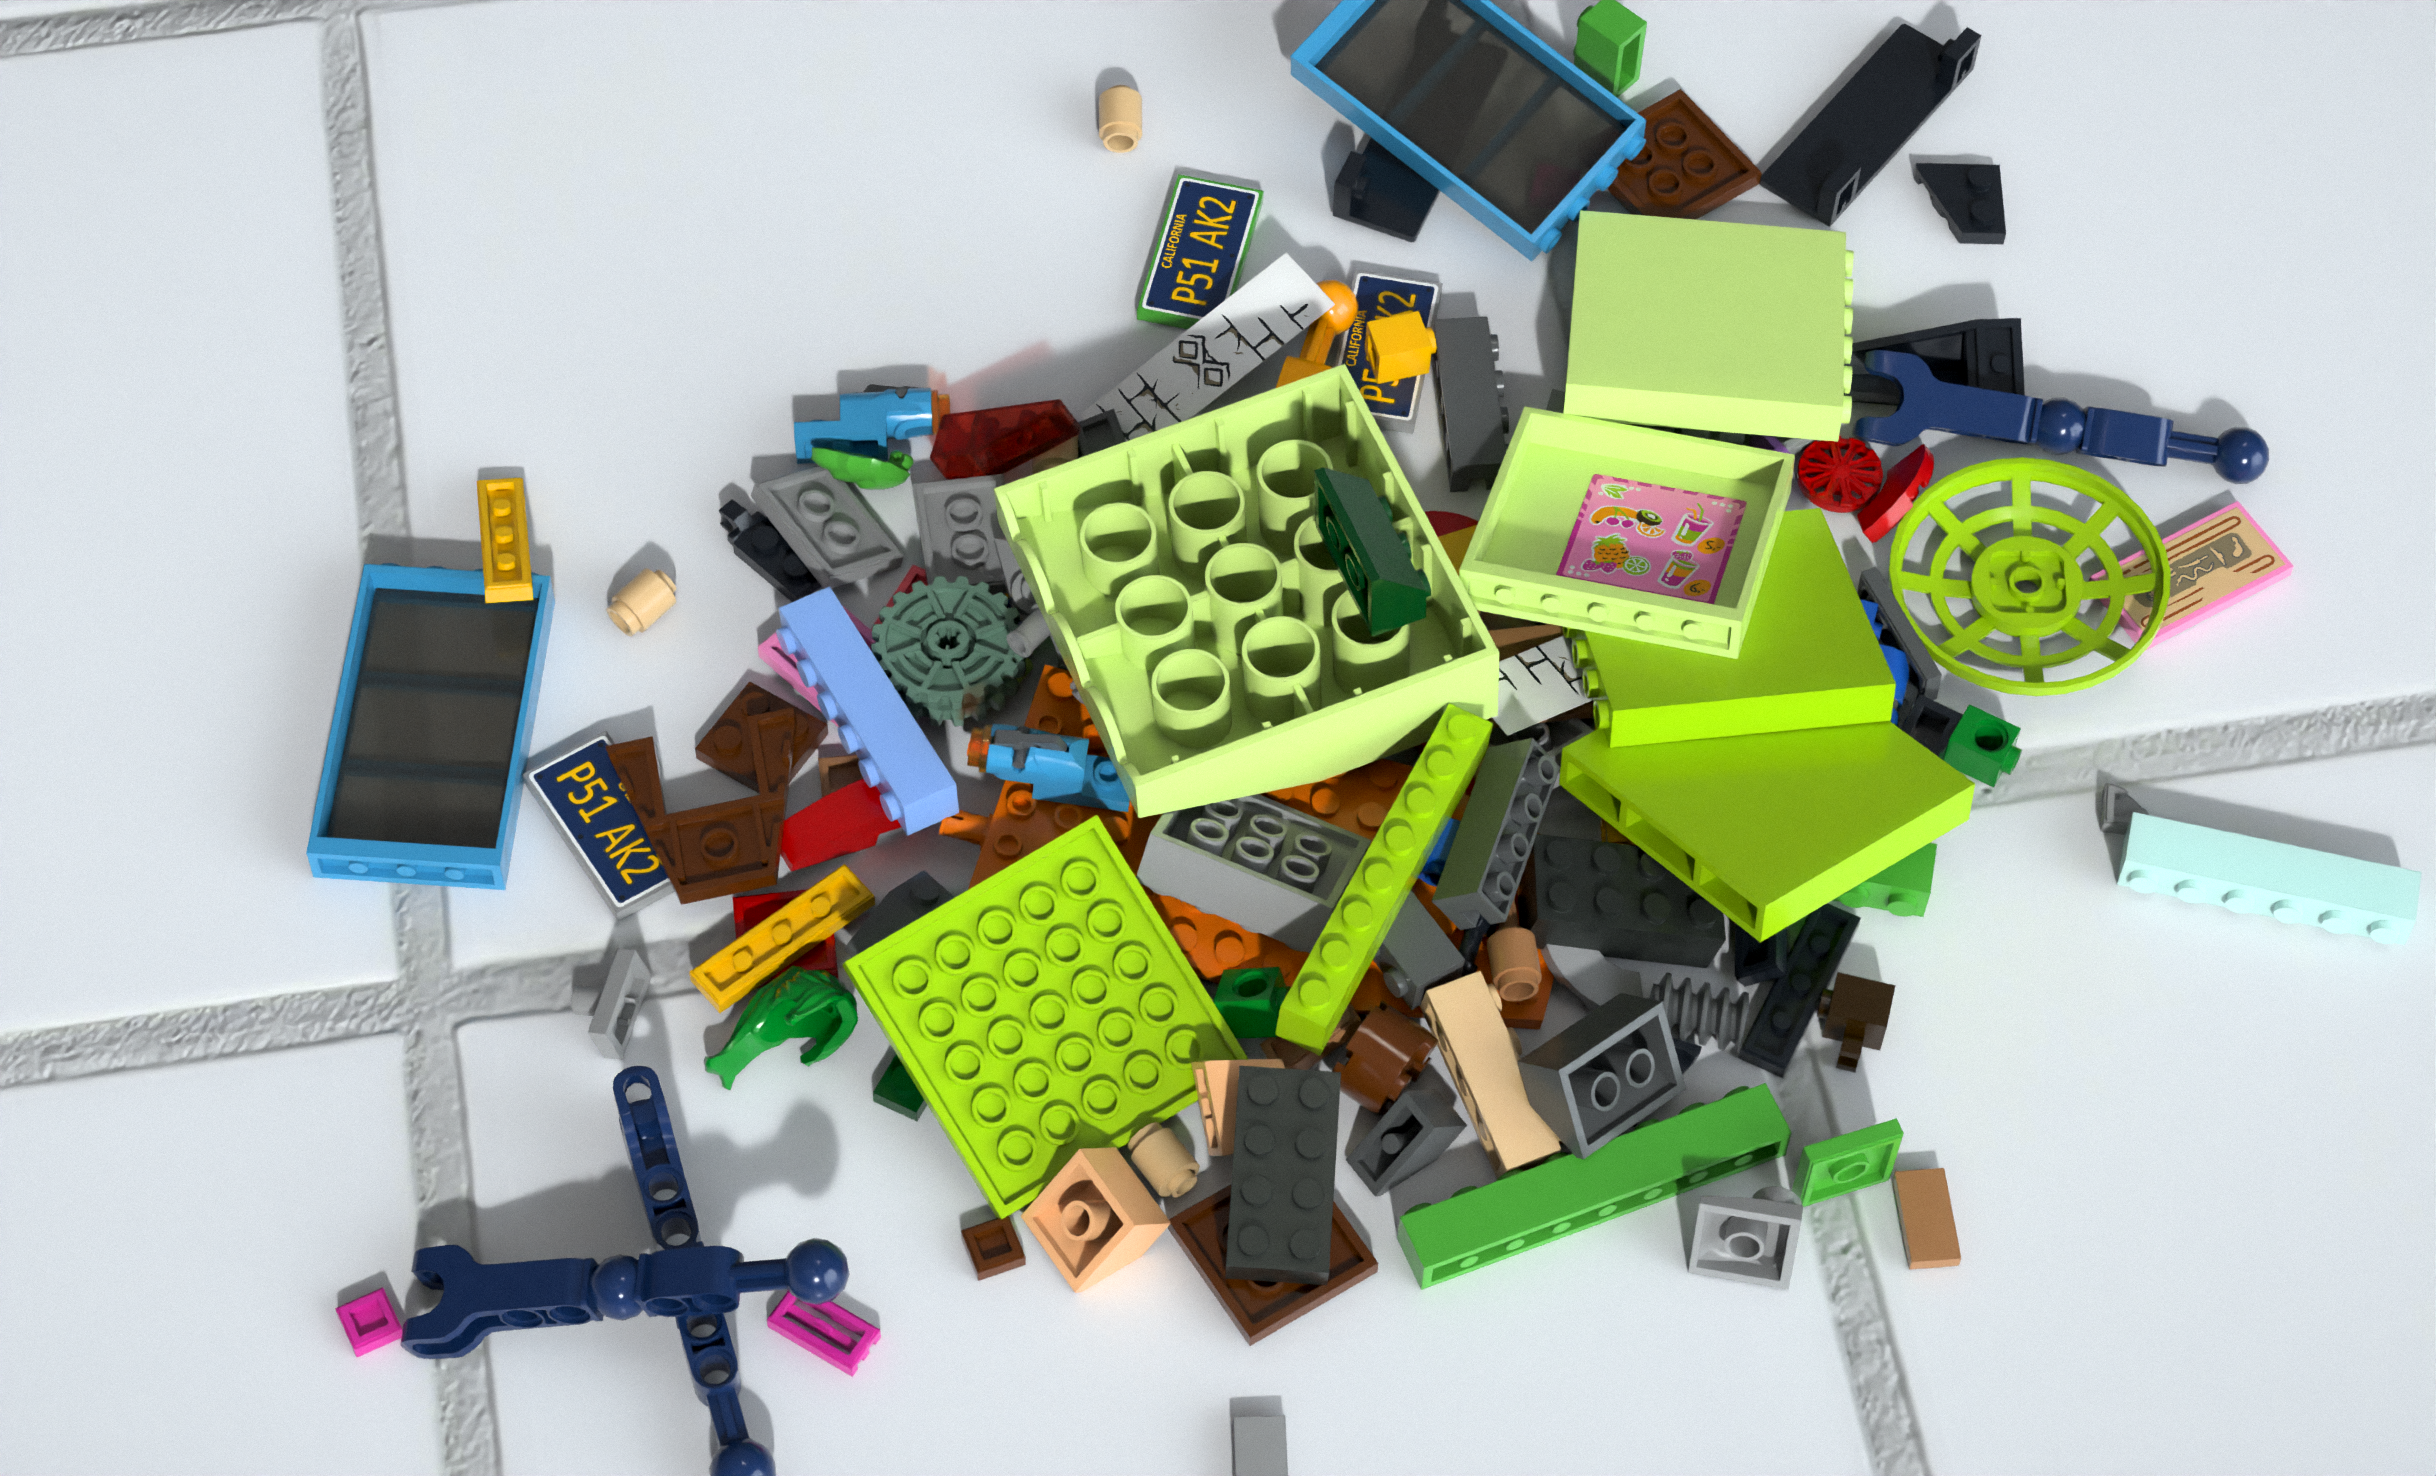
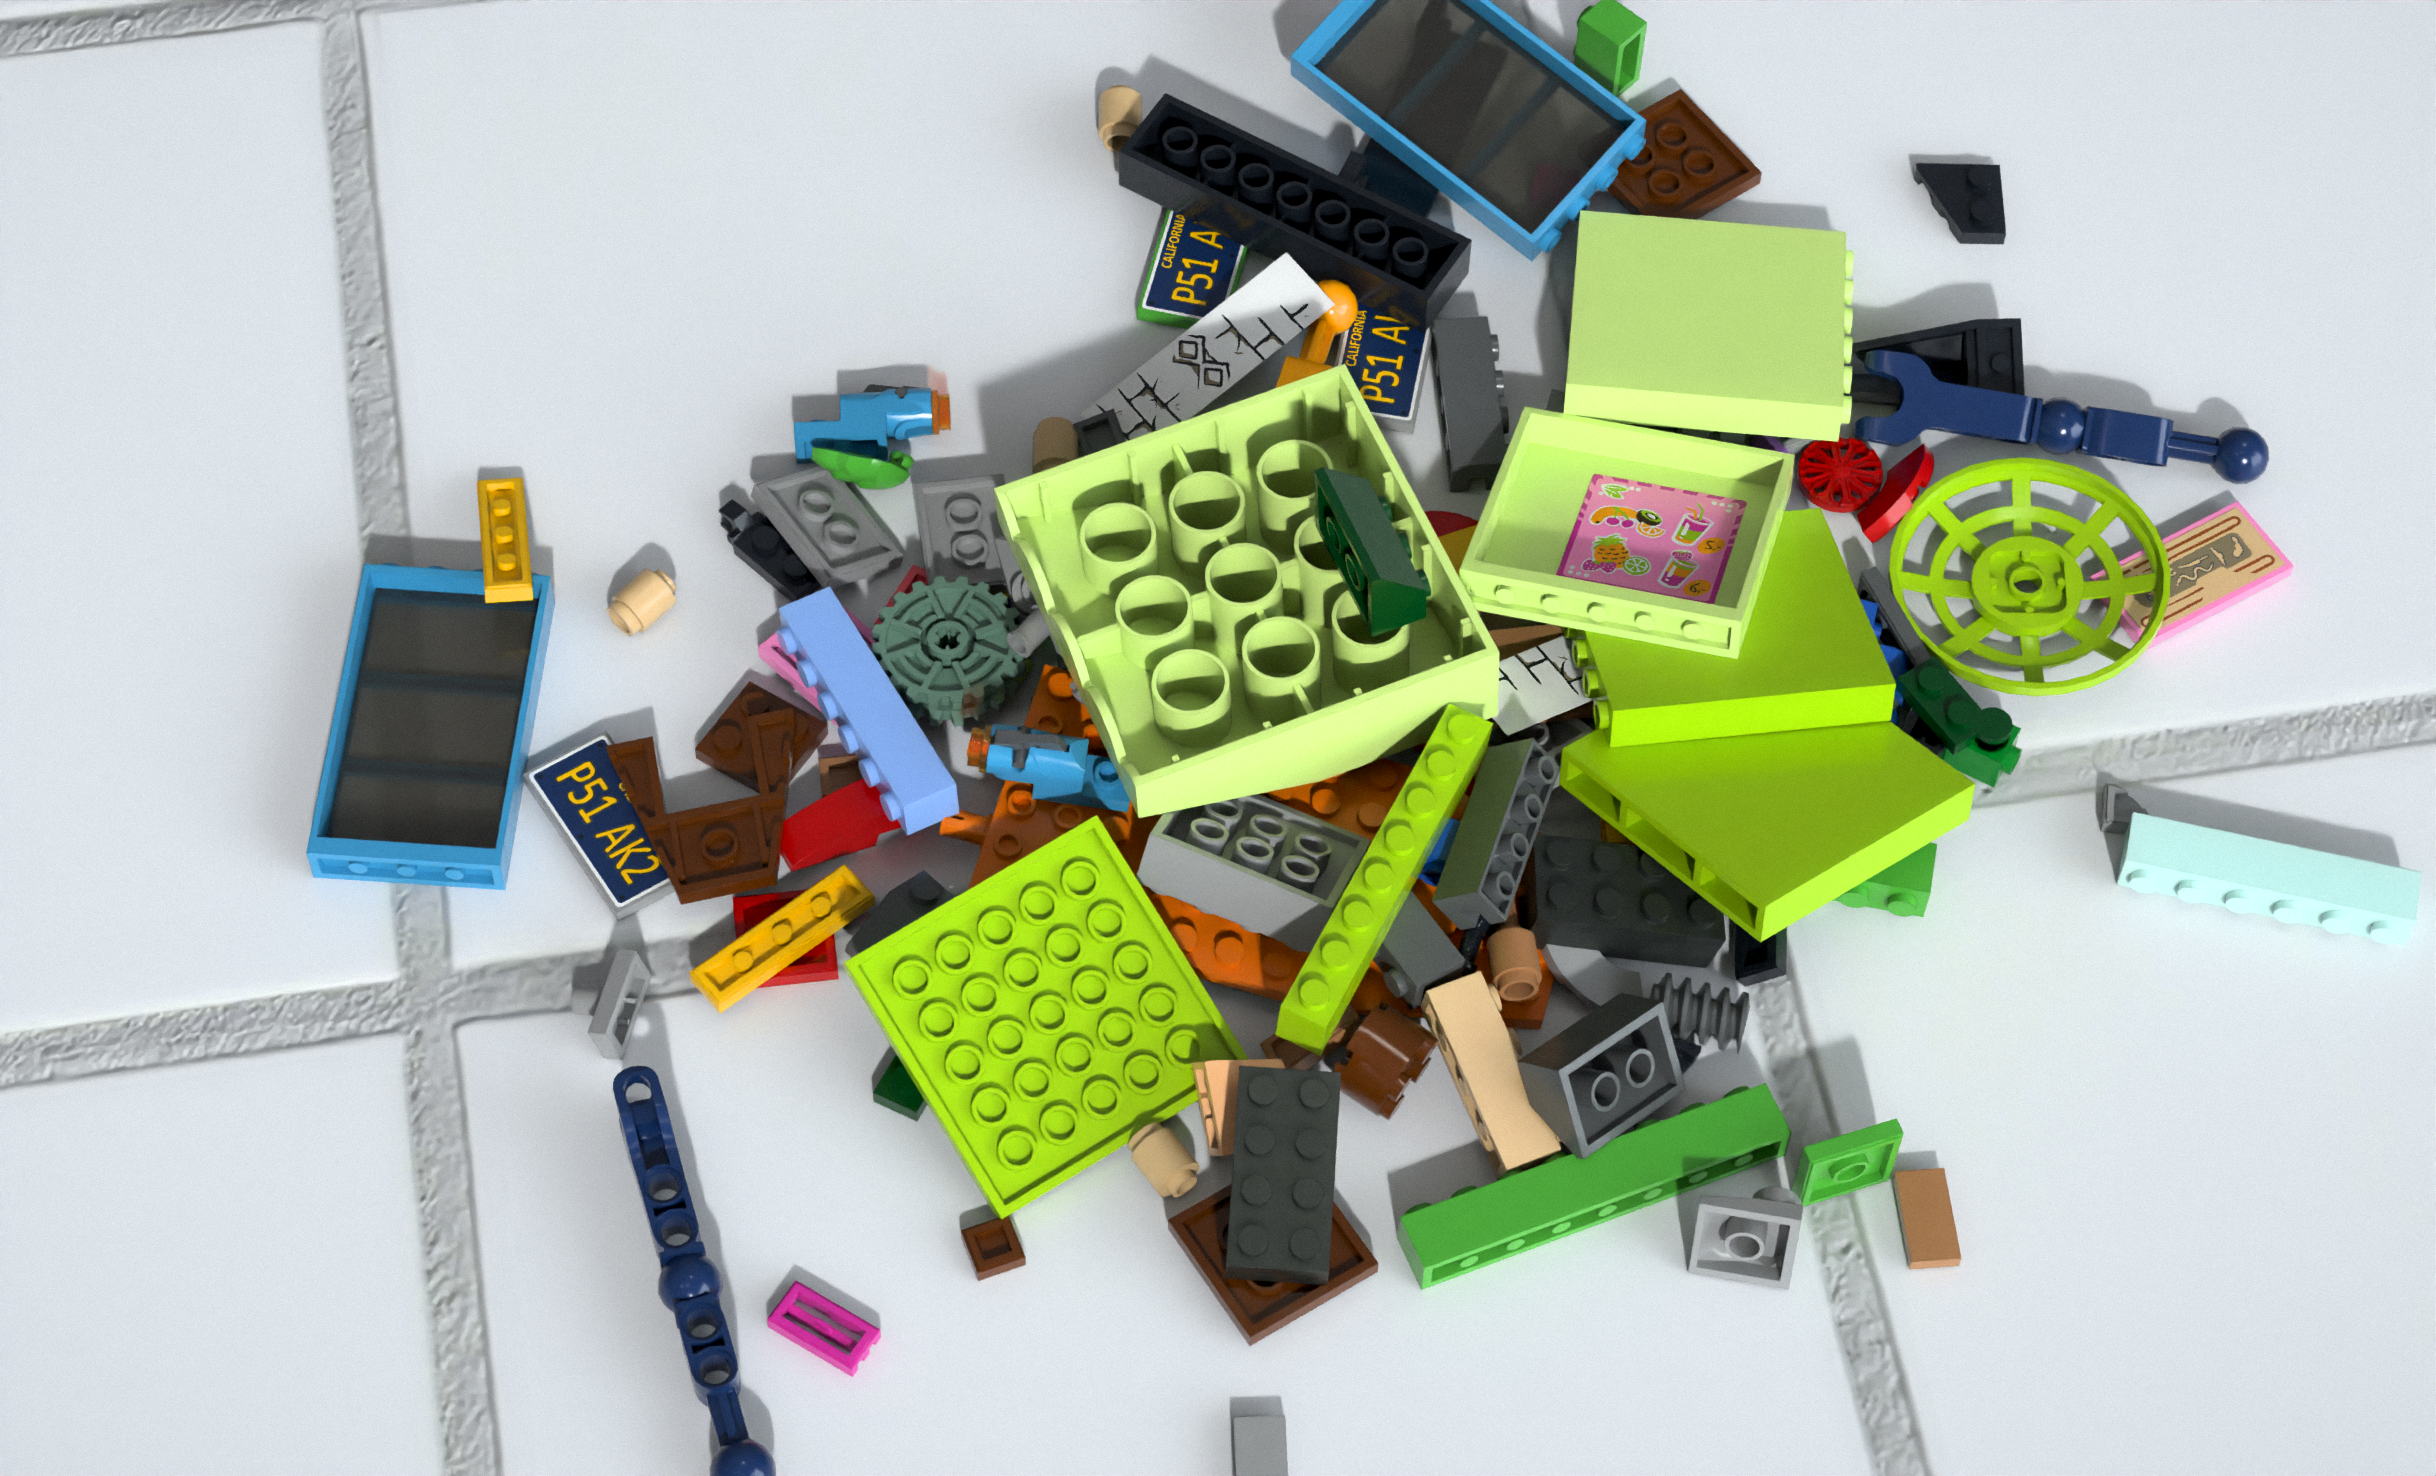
(369, 1322): dark pink tile -> none
(577, 1290): dark blue piece -> none
(790, 1006): green hair -> none
(1000, 437): clear red slope -> none
(1095, 1217): light nougat slope -> none
(1251, 1000): green brick -> none
(1294, 207): none -> black brick
(1399, 347): yellow brick -> none
(1406, 1140): dark grey slope -> none
(1798, 993): black tile -> none
(1855, 1015): dark brown brick -> none
(1869, 121): black bracket -> none
(1950, 709): none -> dark green hinge

